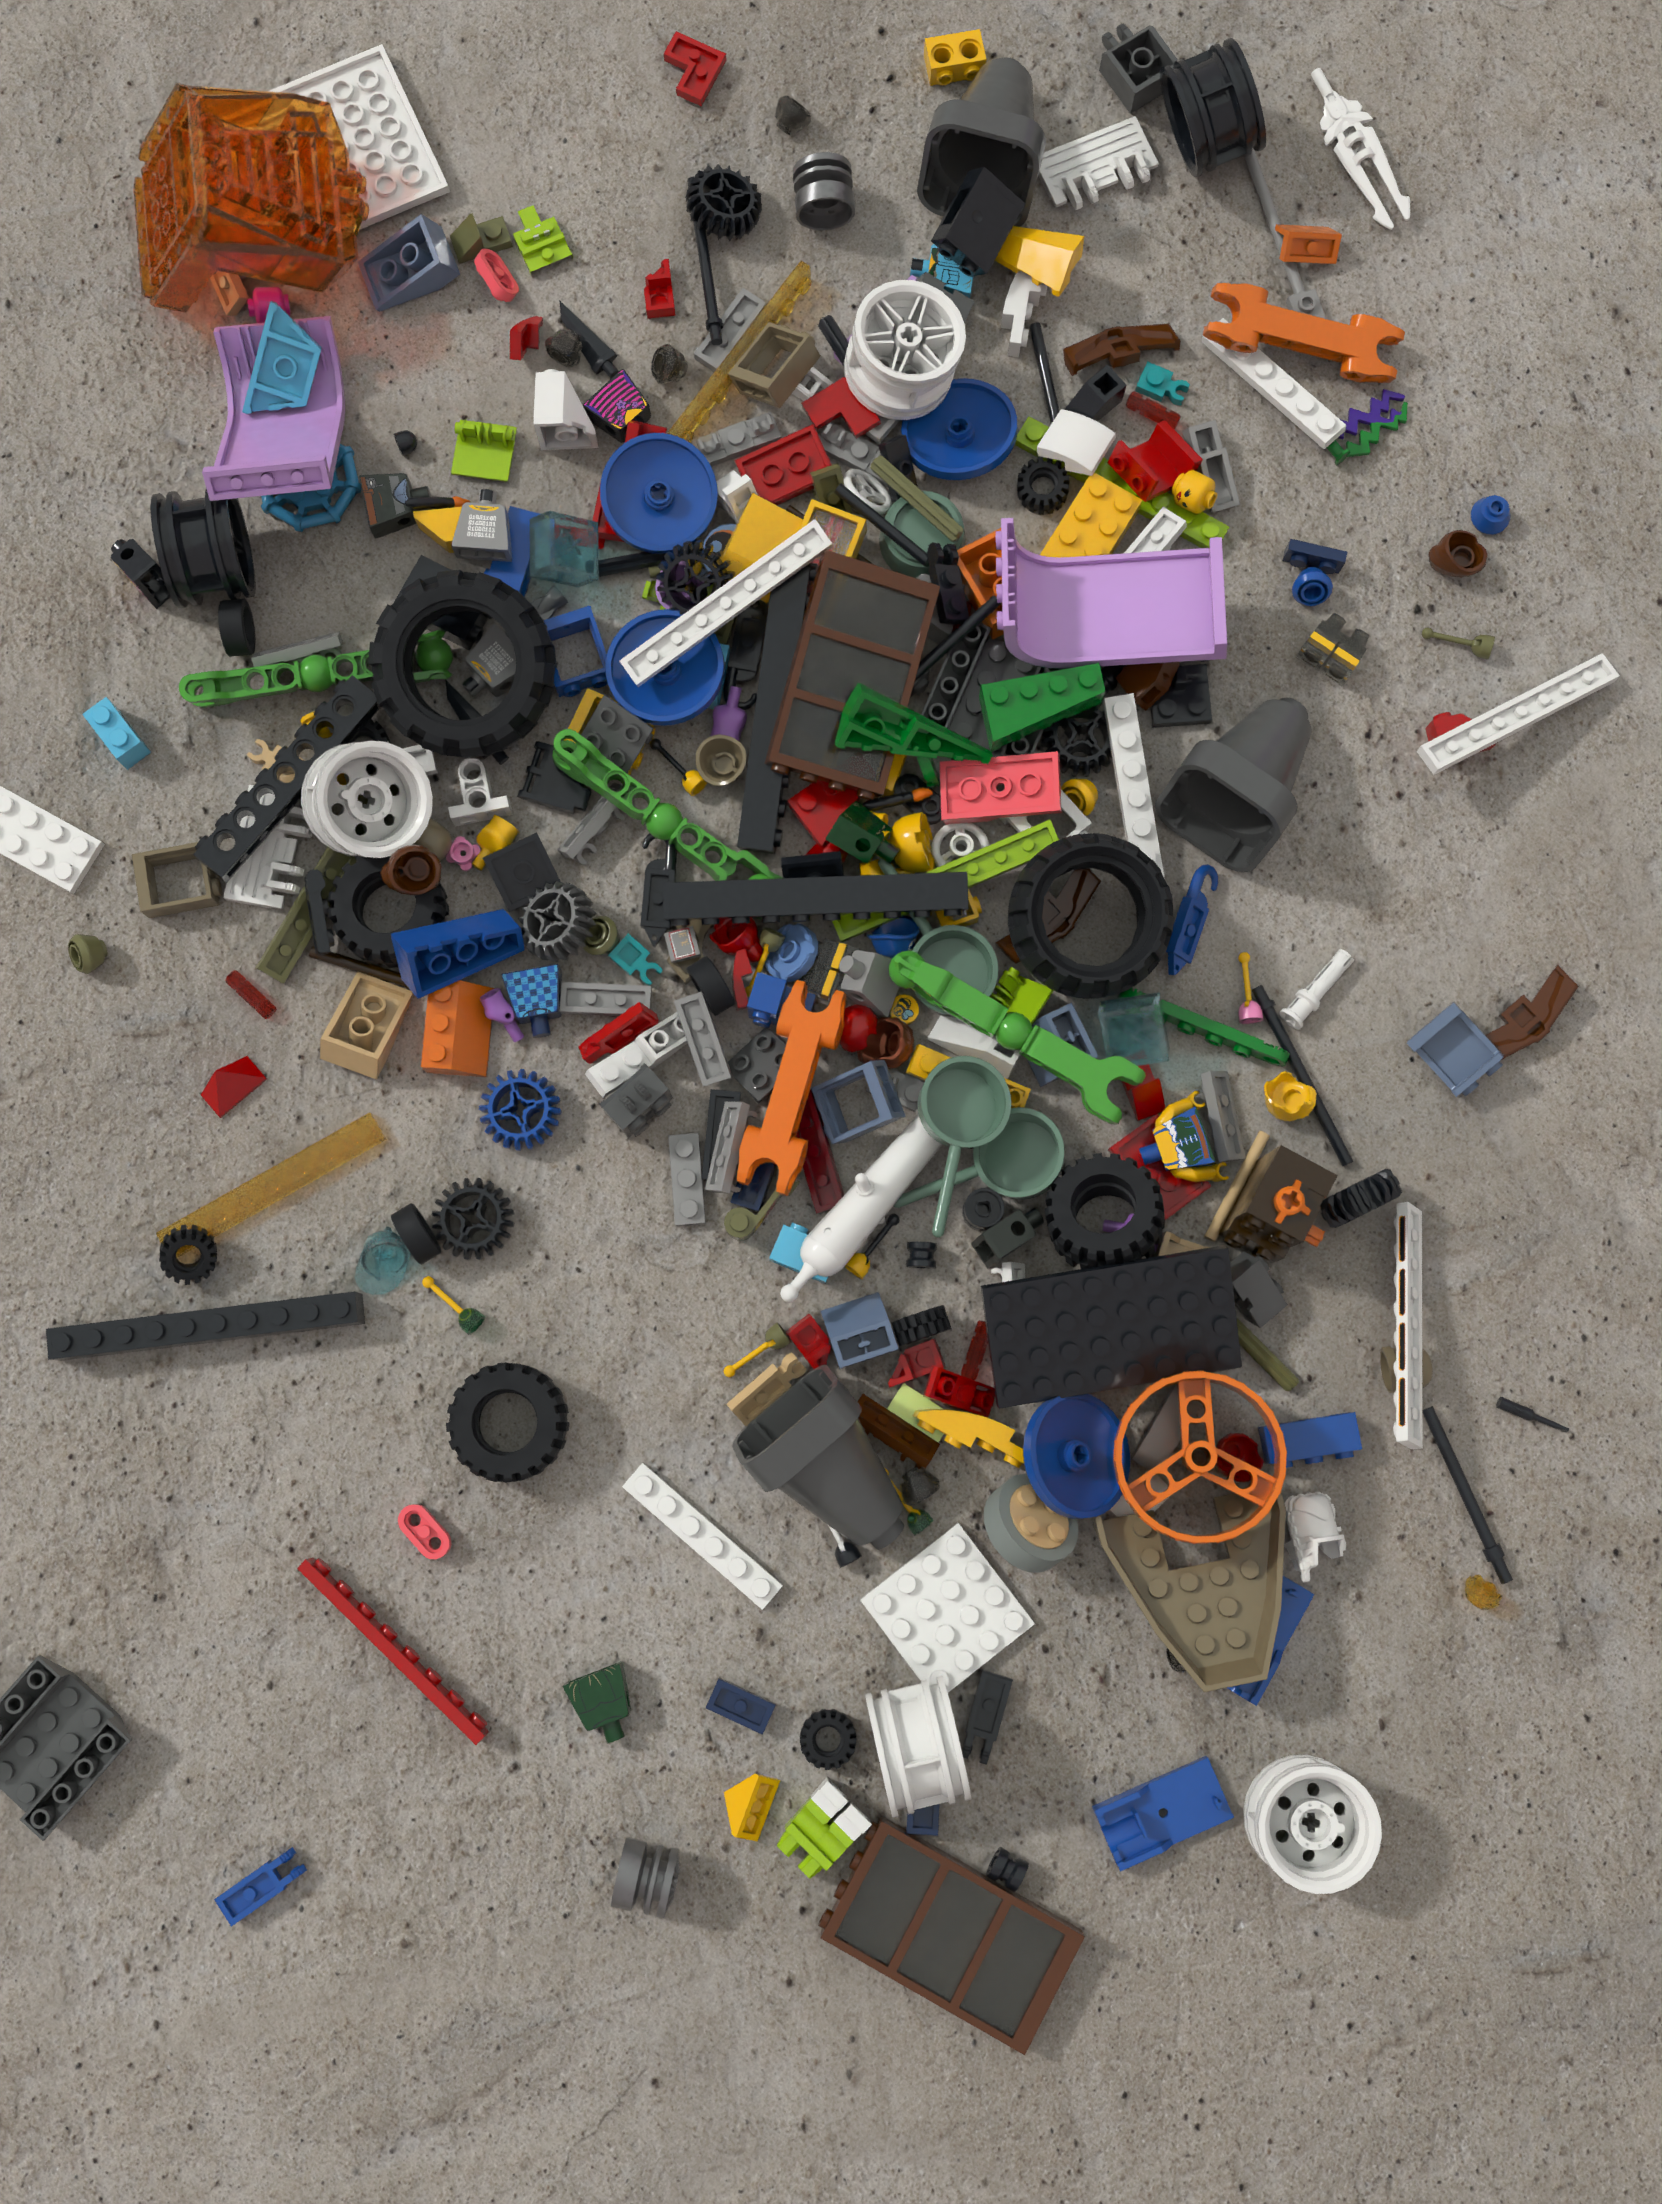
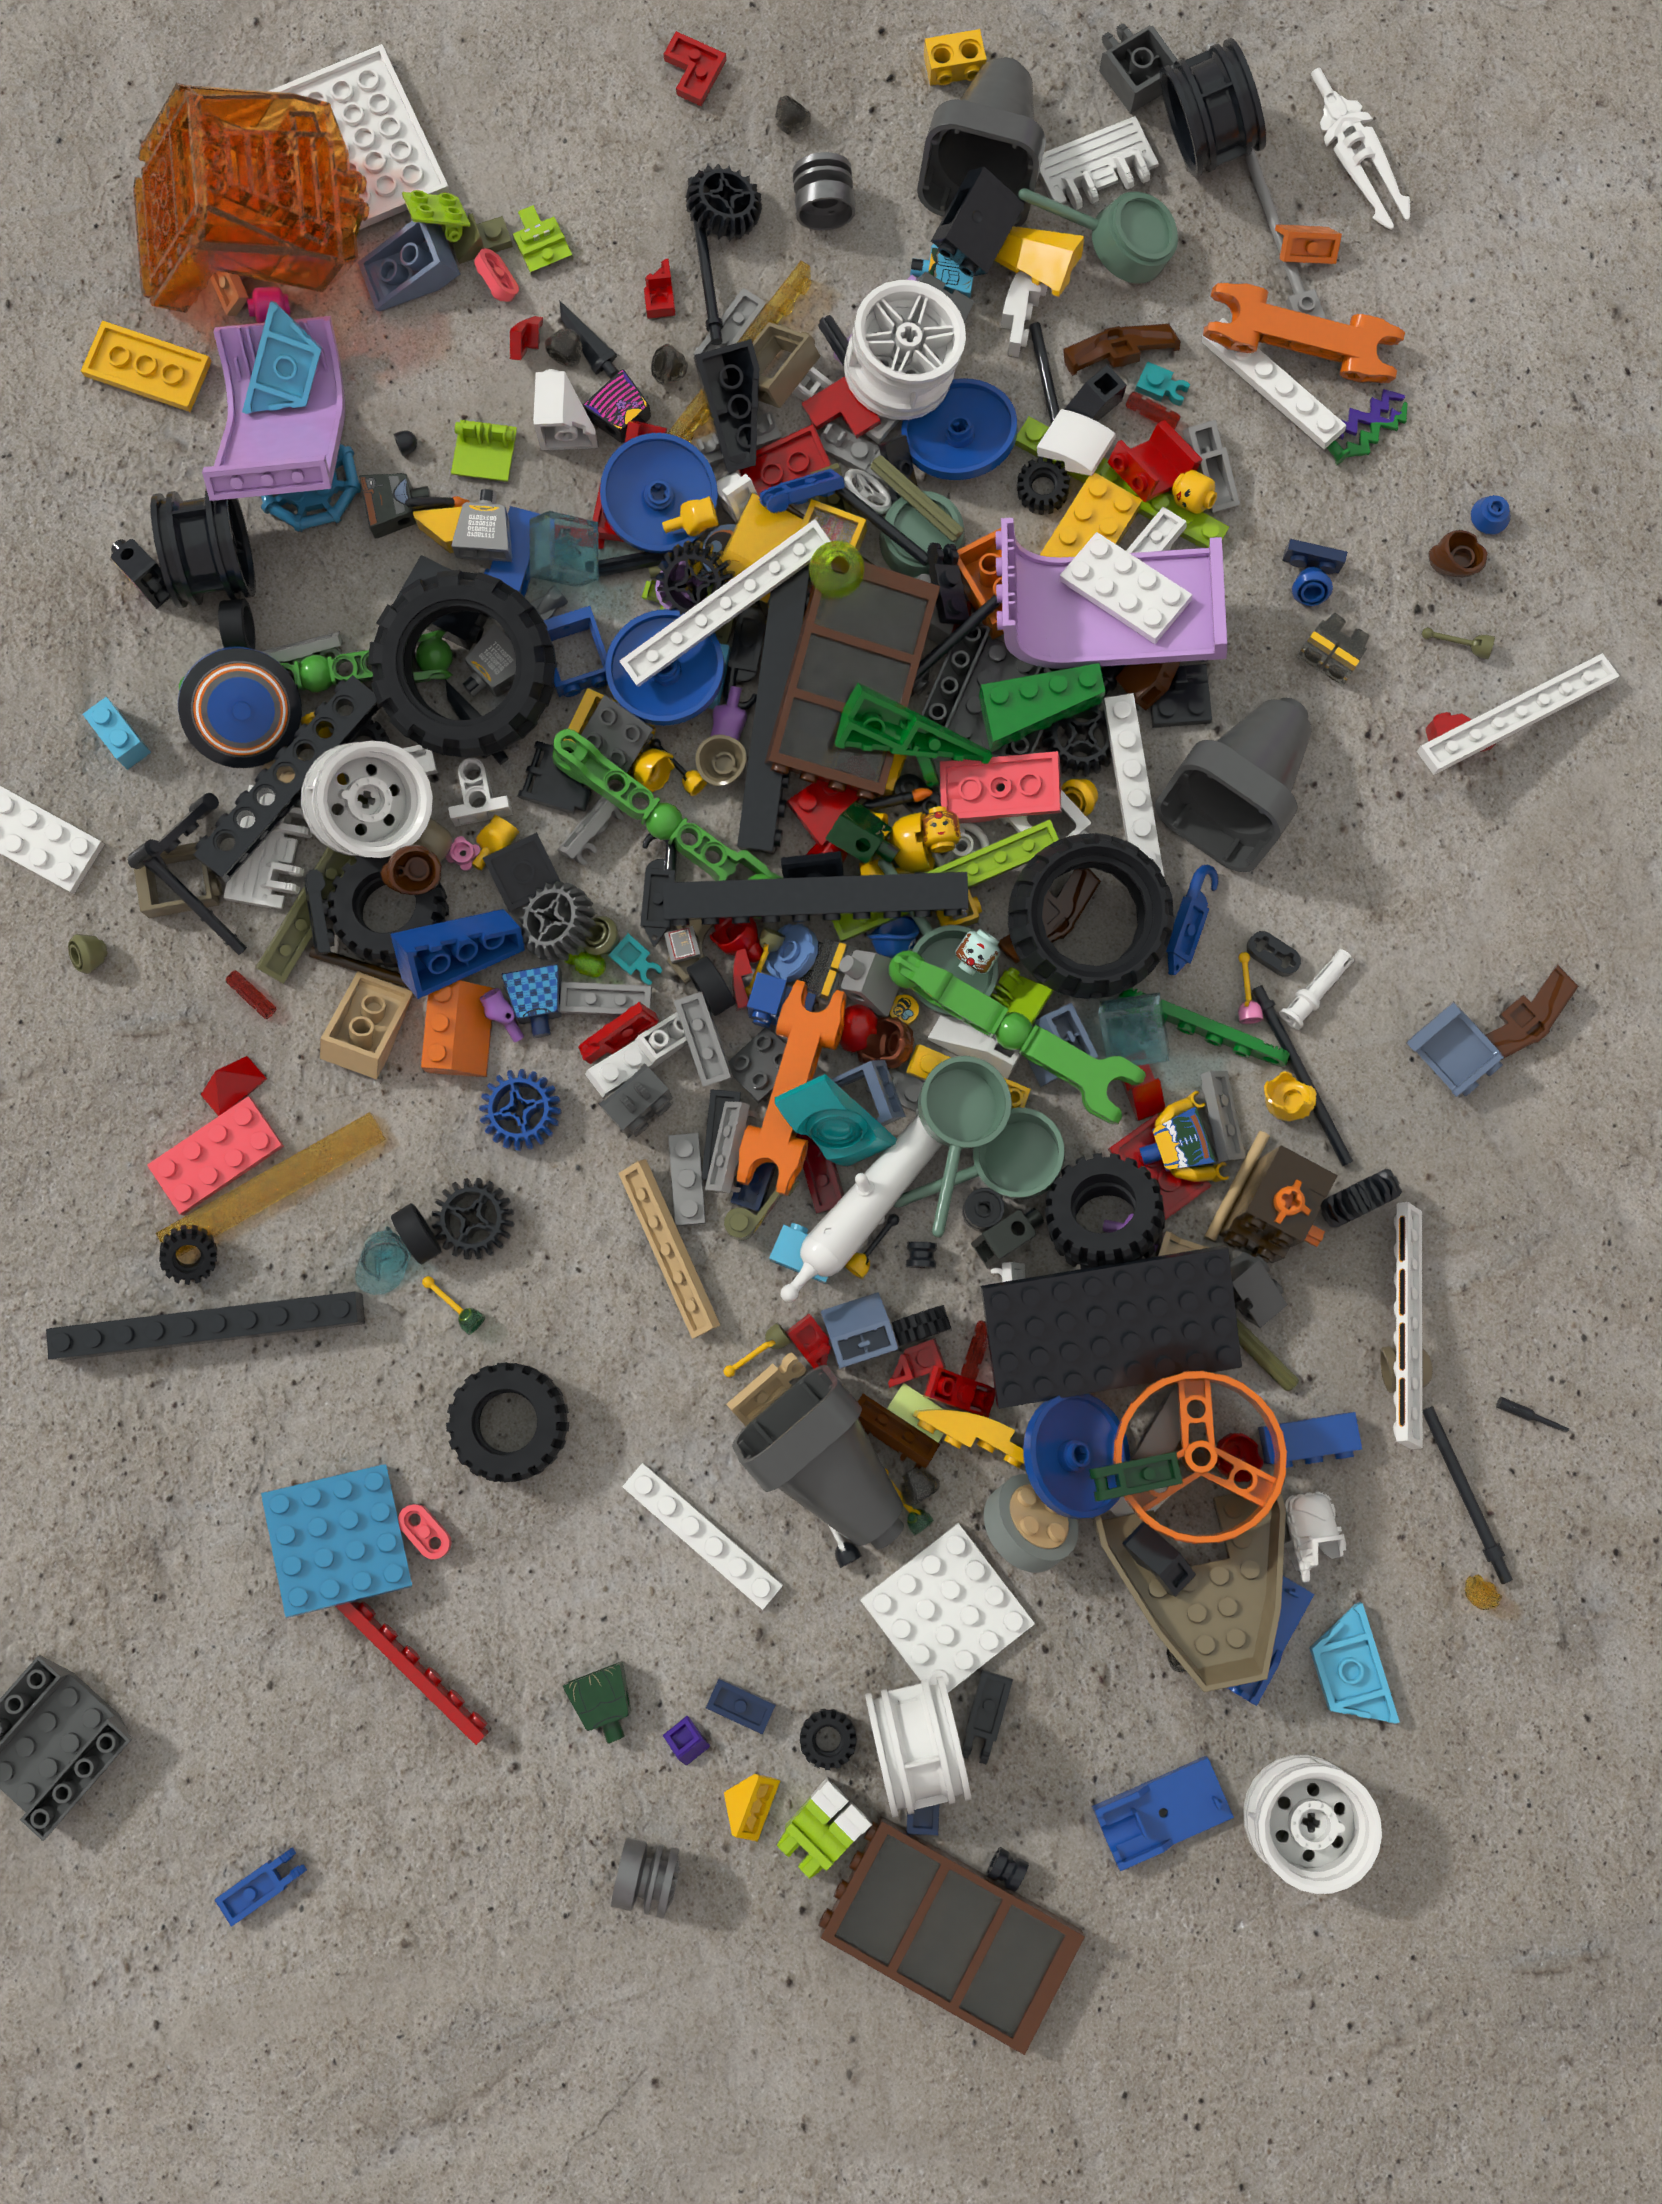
(146, 366): none -> yellow plate
(149, 856): none -> black piece
(215, 1155): none -> coral plate
(239, 707): none -> dish
(336, 1540): none -> dark azure plate
(438, 209): none -> lime hinge
(587, 964): none -> clear neon green cylinder
(653, 768): none -> yellow hair
(669, 1249): none -> tan plate
(686, 1741): none -> dark purple slope
(694, 517): none -> yellow piece
(731, 393): none -> black wedge
(801, 489): none -> blue hinge
(826, 579): none -> clear neon green piece
(833, 1121): none -> teal slope
(940, 830): none -> yellow head
(977, 952): none -> light aqua head
(1126, 587): none -> white plate
(1130, 235): none -> sand green piece
(1137, 1476): none -> dark green plate
(1160, 1558): none -> black slope
(1277, 948): none -> black beam
(1352, 1669): none -> medium azure wing

